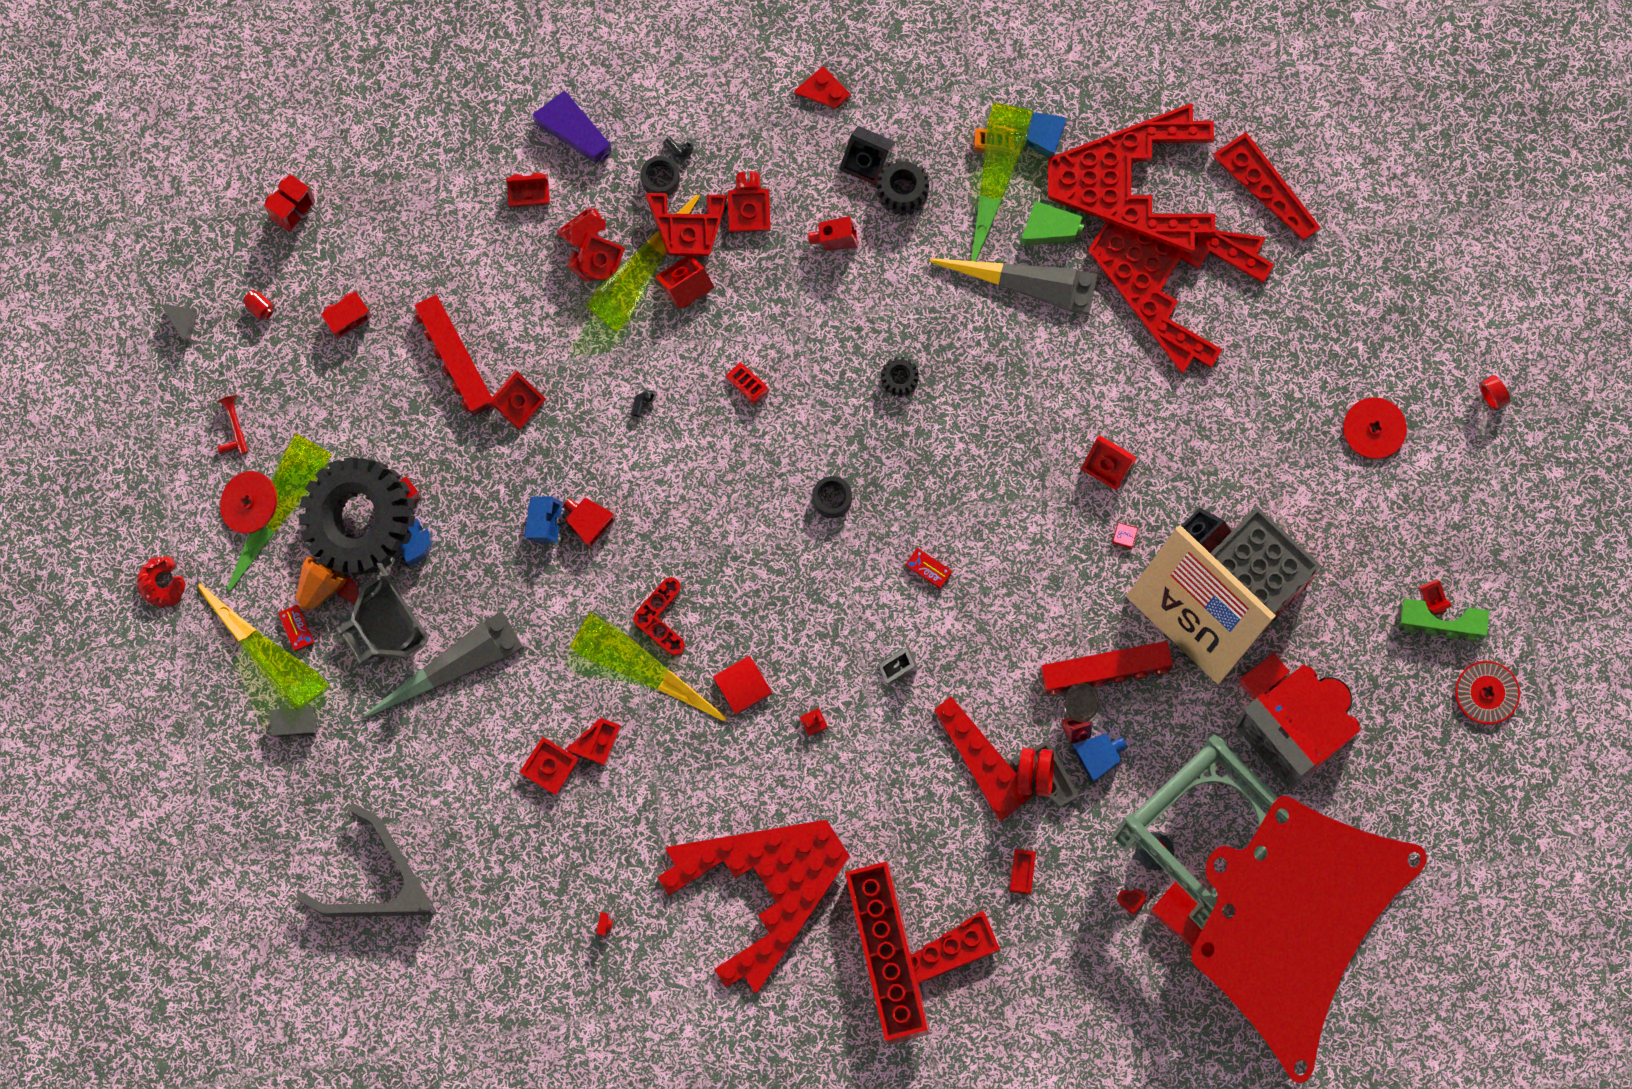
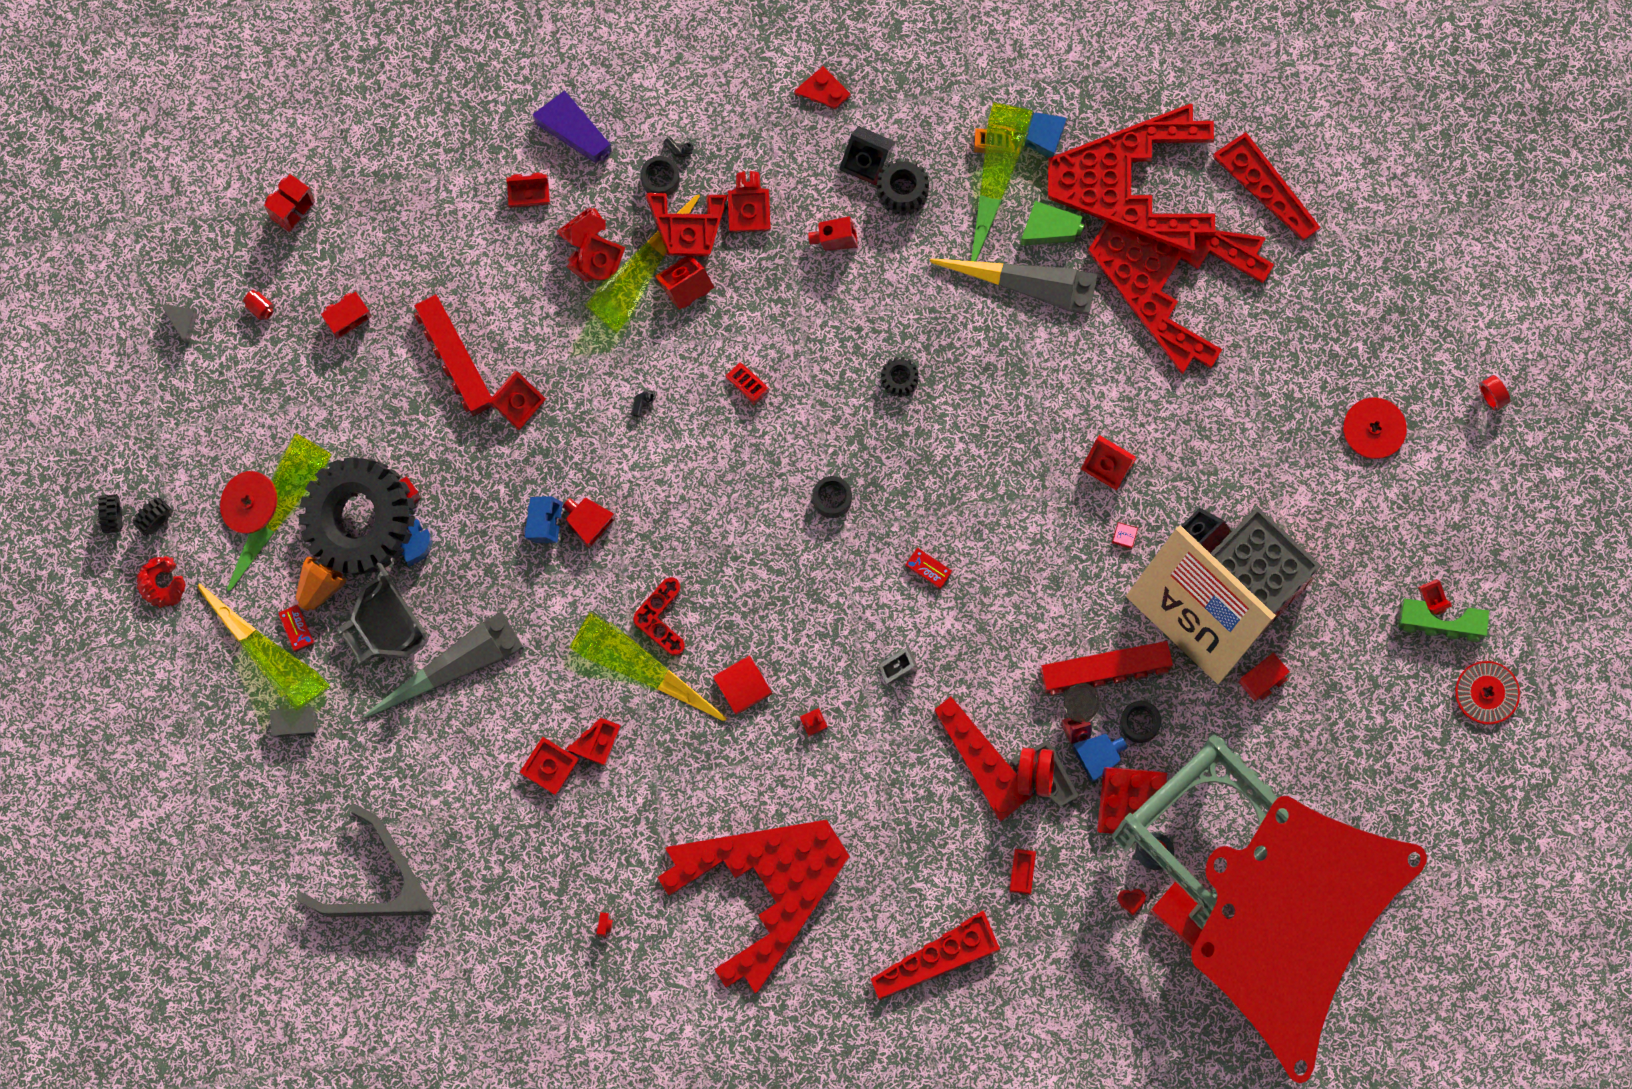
(110, 513): none -> black tyre
(152, 516): none -> black tyre
(229, 404): red piece -> none
(349, 591): red tile -> none
(887, 953): red brick -> none
(1124, 793): none -> red plate
(1150, 708): none -> black tyre
(1299, 724): red piece -> none

